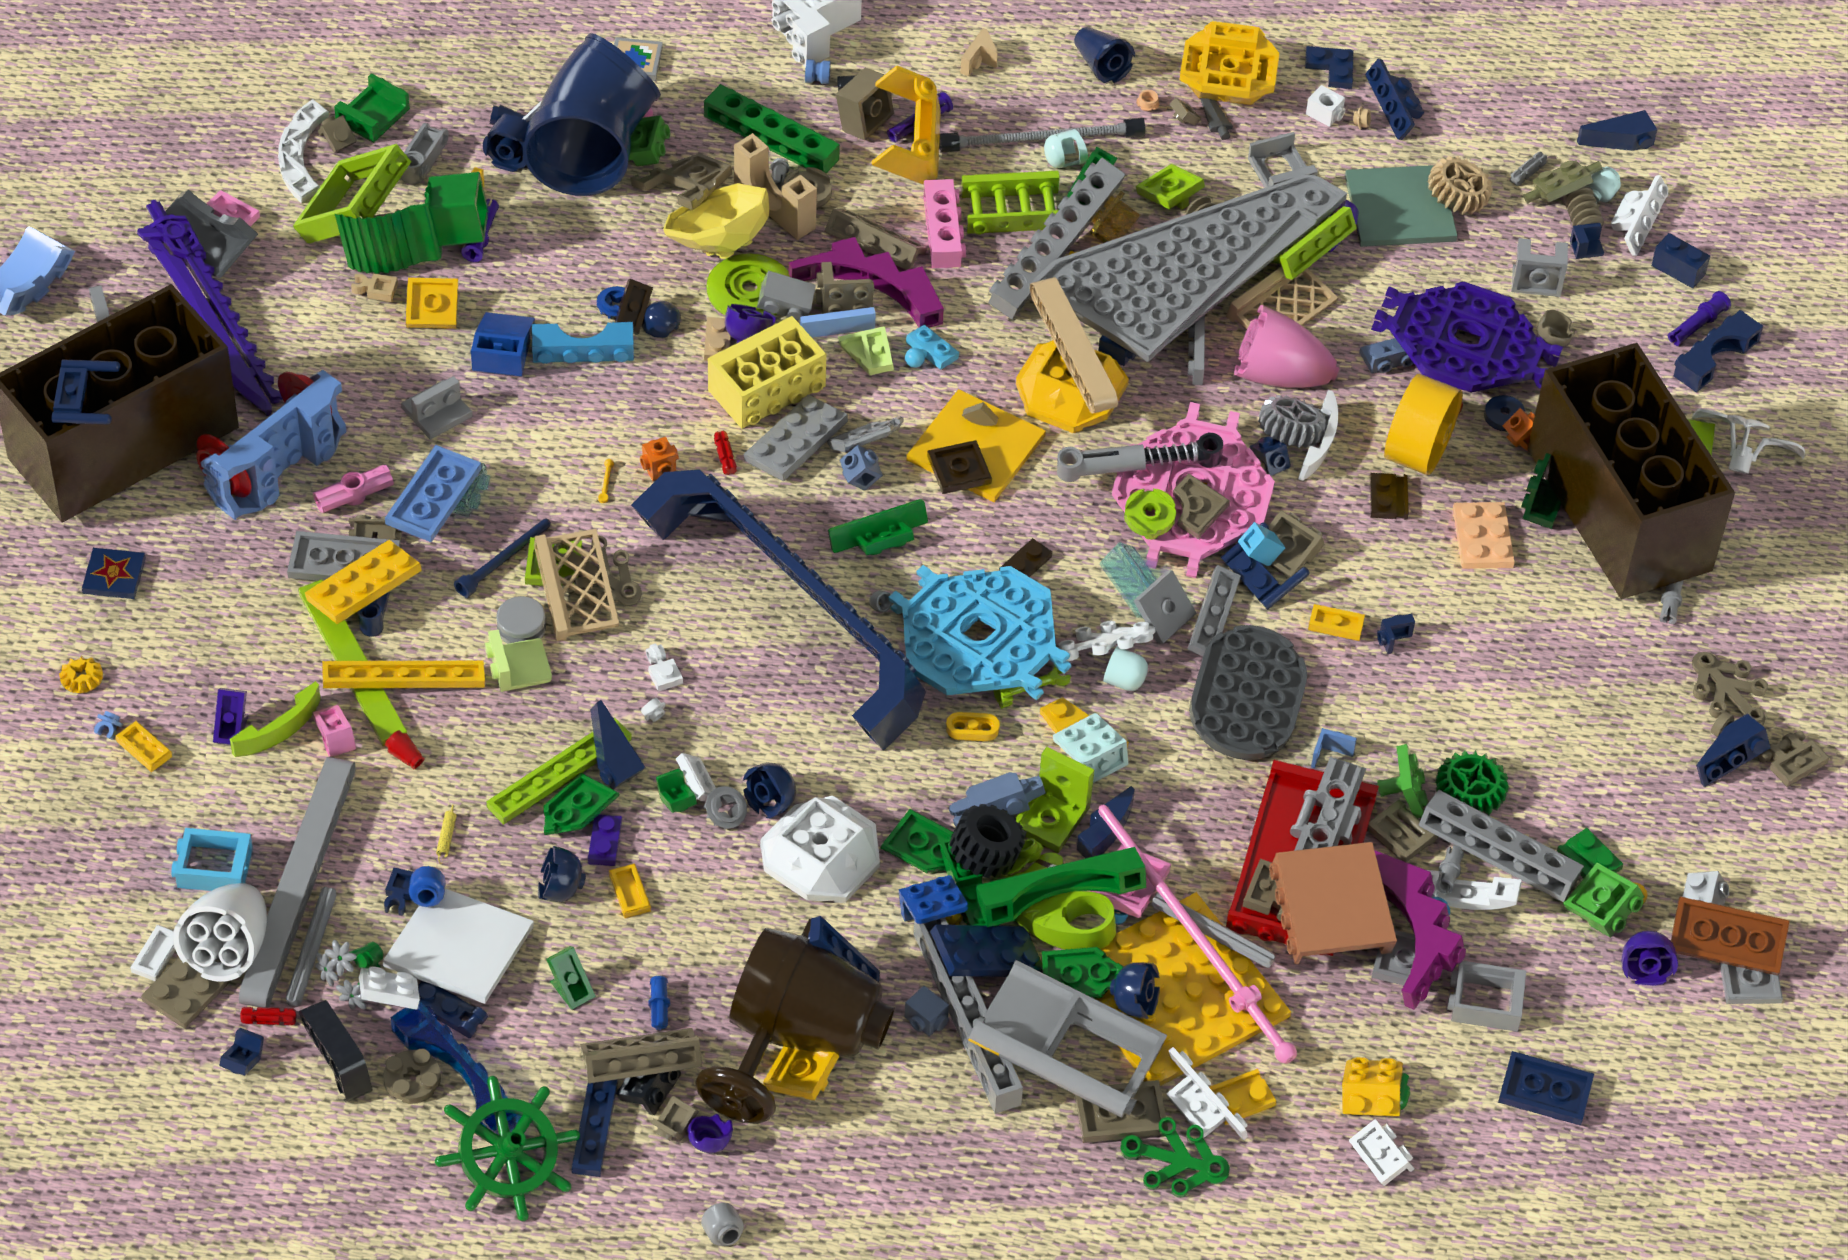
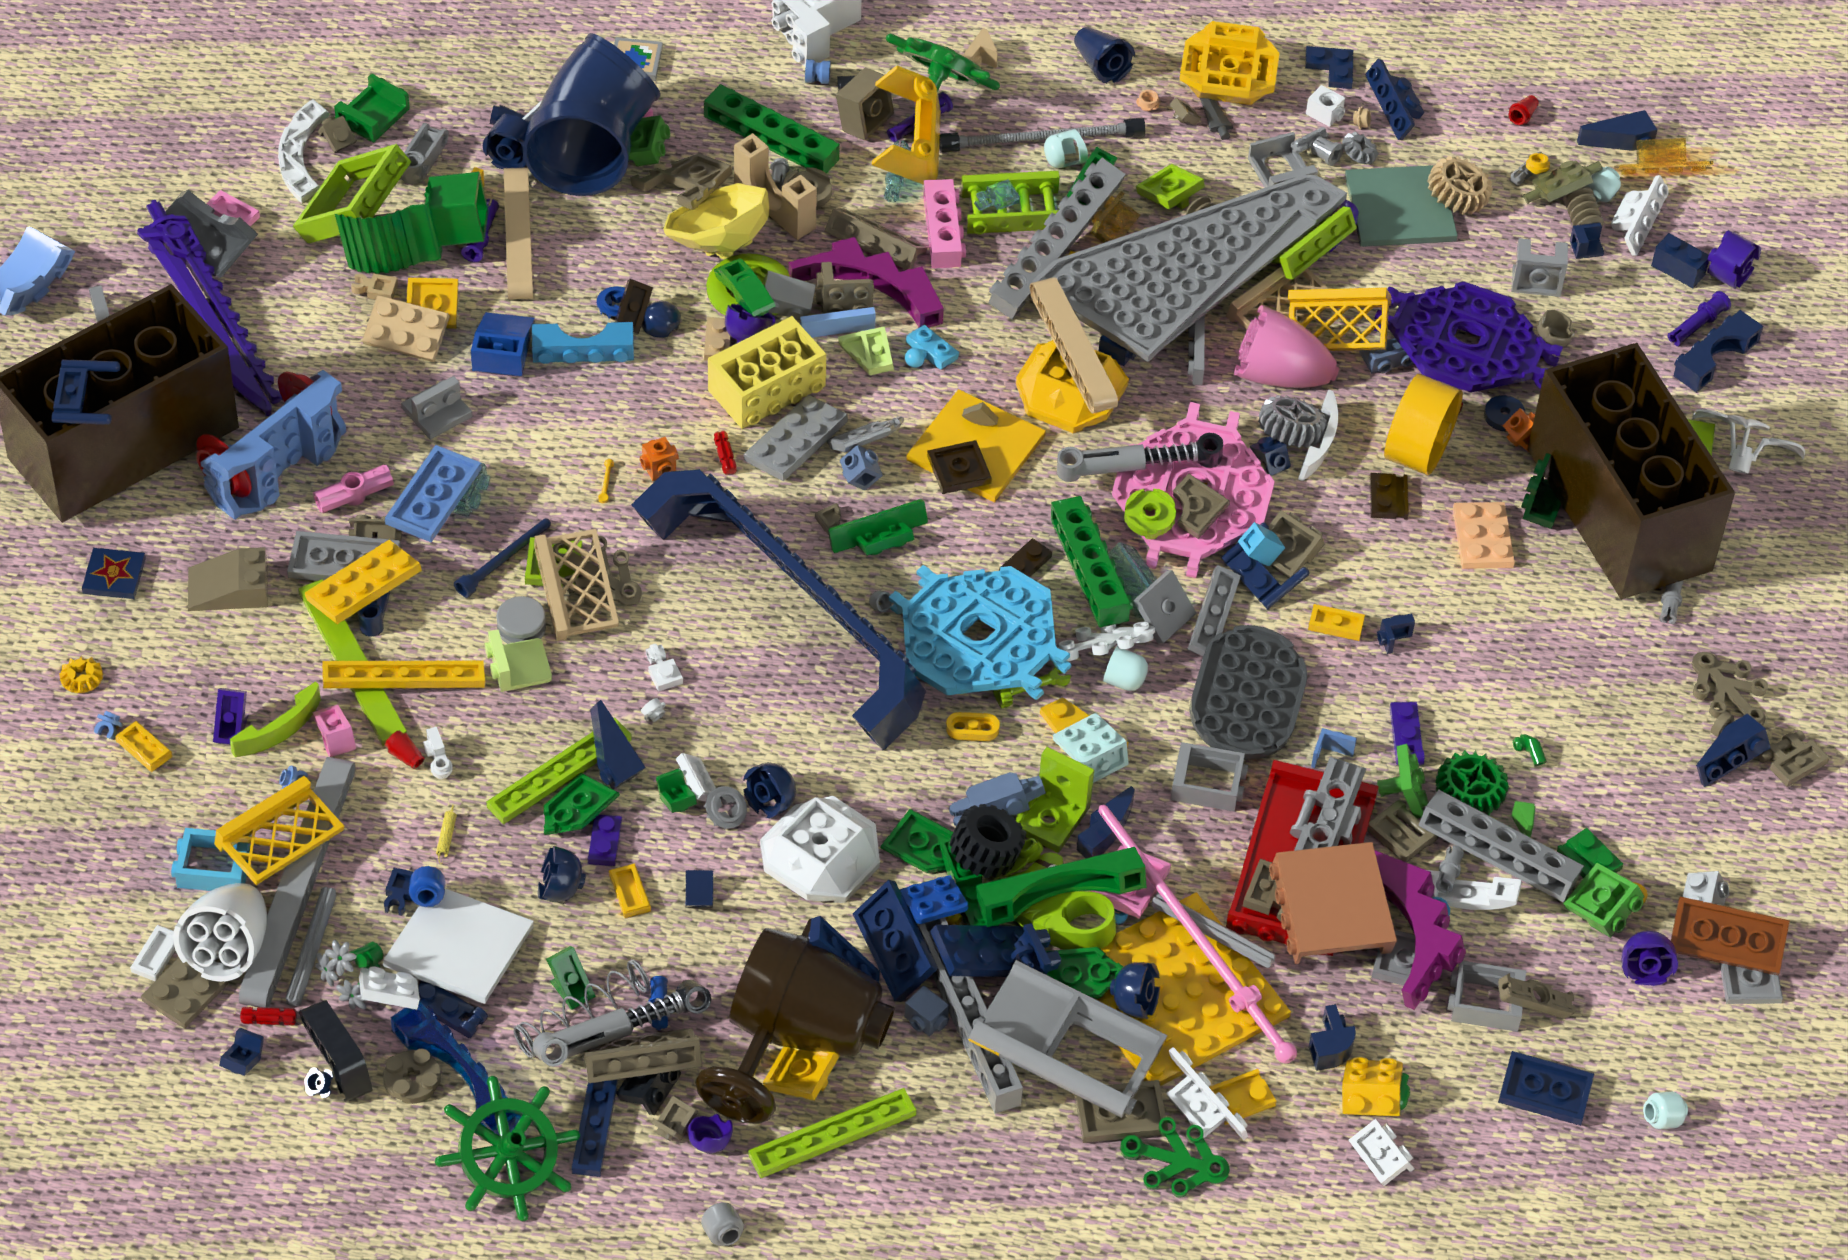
(230, 581): none -> dark tan slope
(261, 817): none -> yellow fence
(290, 775): none -> medium blue plate
(312, 1082): none -> plate
(405, 328): none -> tan plate
(440, 766): none -> white plate
(518, 233): none -> tan beam
(618, 1024): none -> piece
(633, 979): none -> light grey piece
(699, 889): none -> dark blue bracket
(745, 286): none -> green slope
(828, 517): none -> dark tan tile
(832, 1133): none -> lime plate
(893, 181): none -> clear light blue pin
(895, 941): none -> dark blue plate
(942, 62): none -> green piece
(999, 195): none -> clear light blue plate
(1031, 950): none -> dark blue hips
(1091, 561): none -> green brick
(1214, 759): none -> light grey window
(1306, 141): none -> light grey axle
(1327, 150): none -> light grey bush
(1335, 1044): none -> dark blue brick
(1344, 299): none -> yellow fence
(1352, 146): none -> light grey gear
(1406, 728): none -> dark purple plate
(1521, 994): none -> dark tan piece
(1523, 110): none -> red cone
(1523, 816): none -> bright green slope
(1532, 746): none -> green arm
(1538, 163): none -> yellow plate
(1662, 154): none -> clear yellow bracket
(1665, 1110): none -> light aqua head
(1733, 259): none -> dark purple brick

